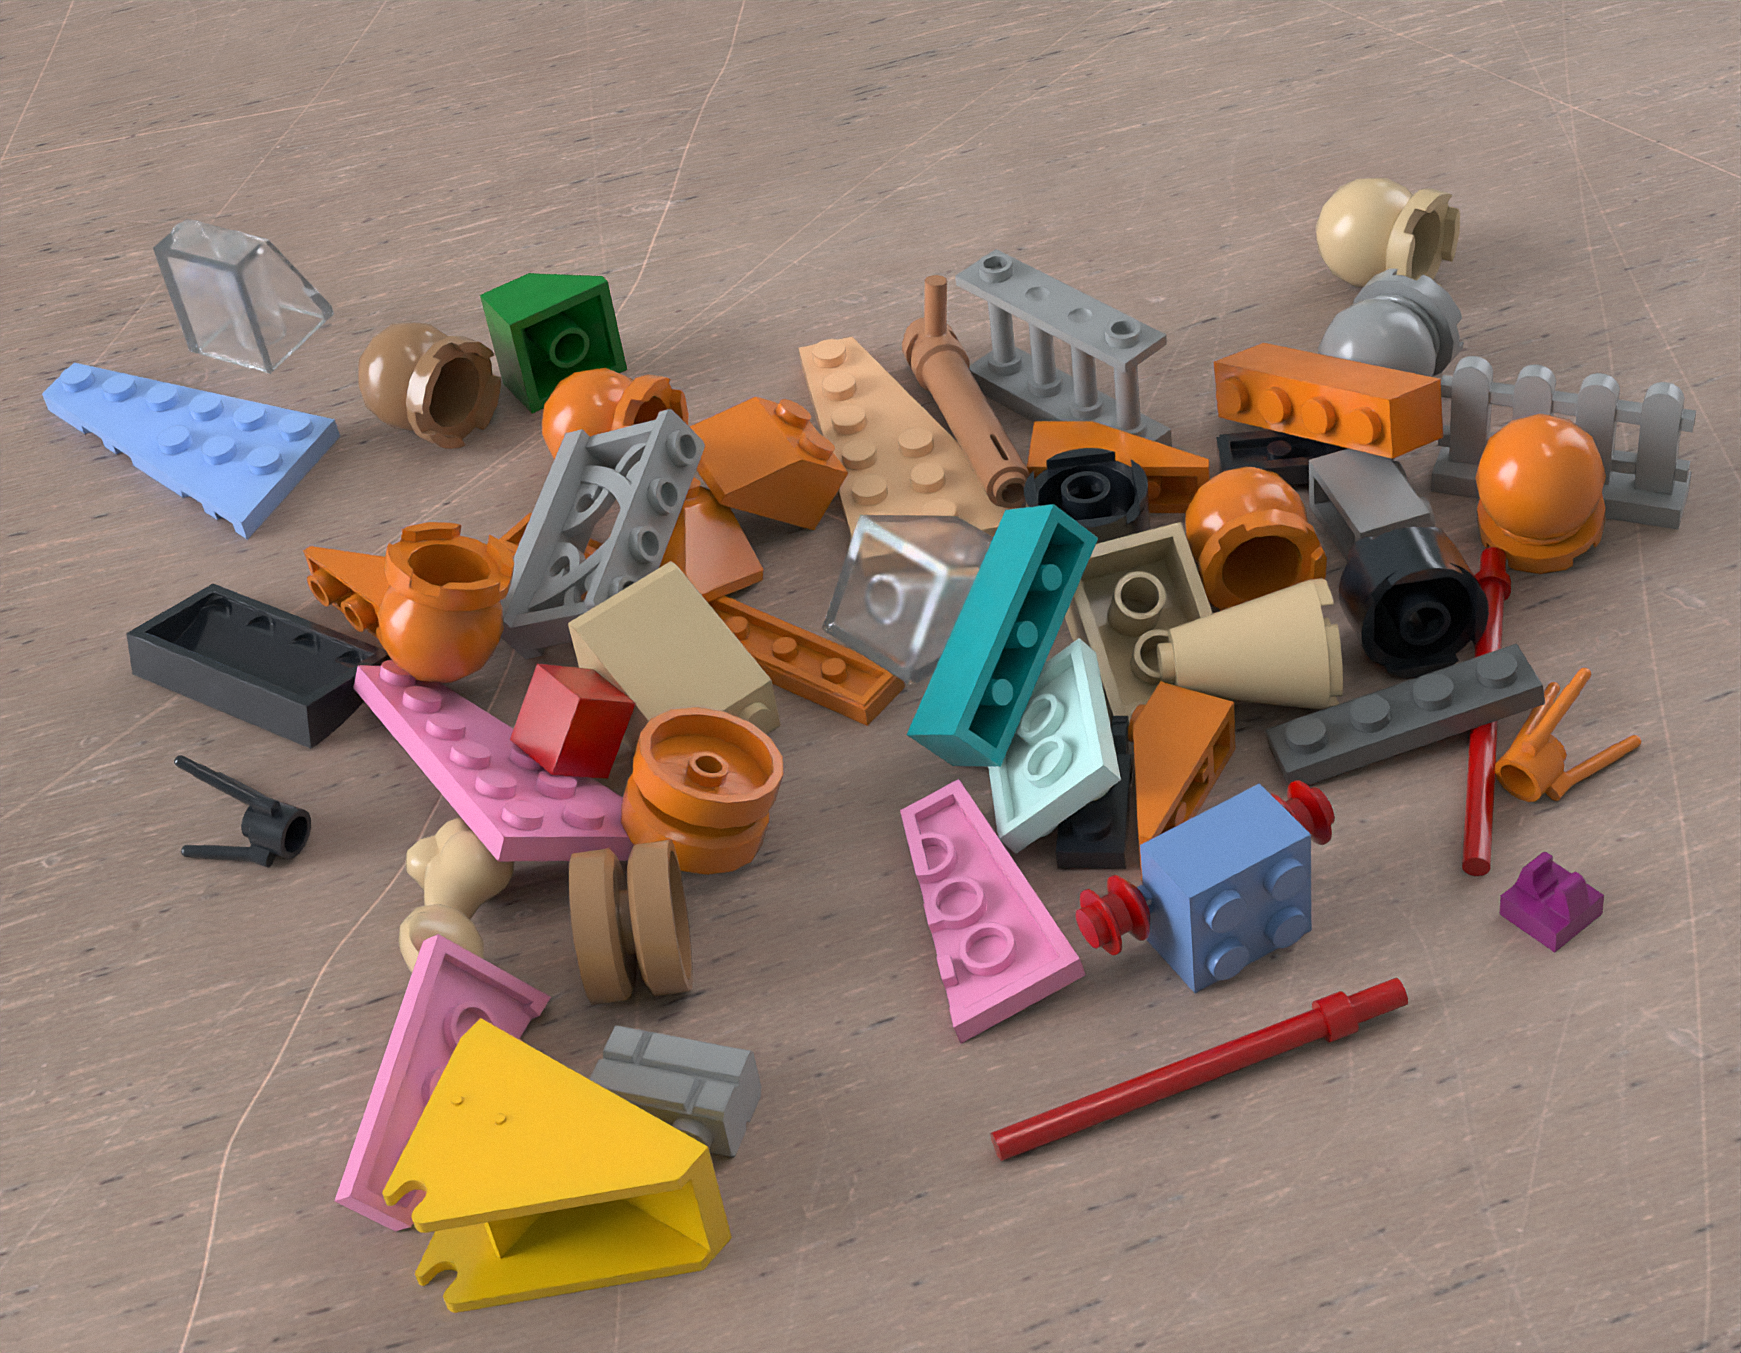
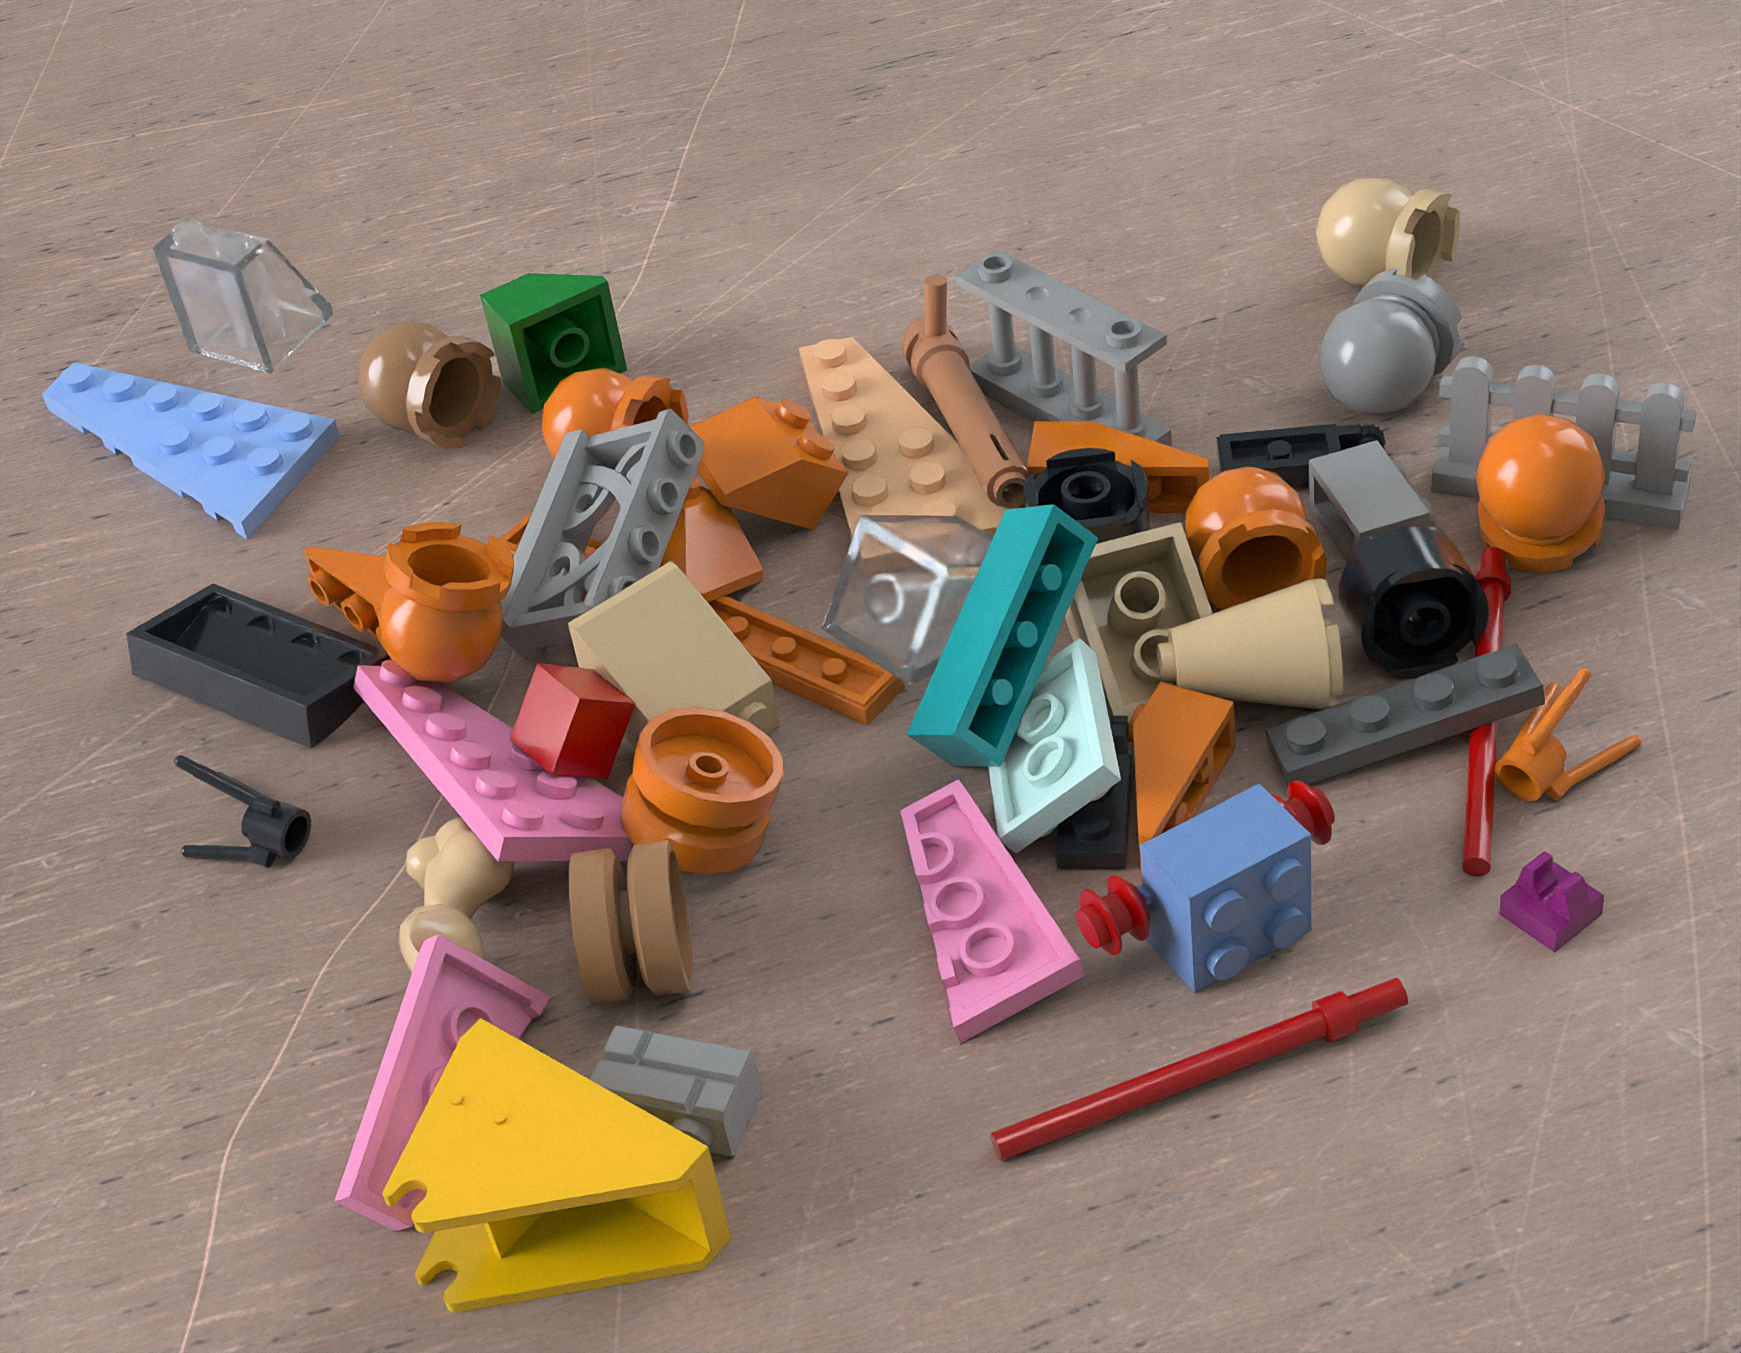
(1329, 399): orange brick -> none

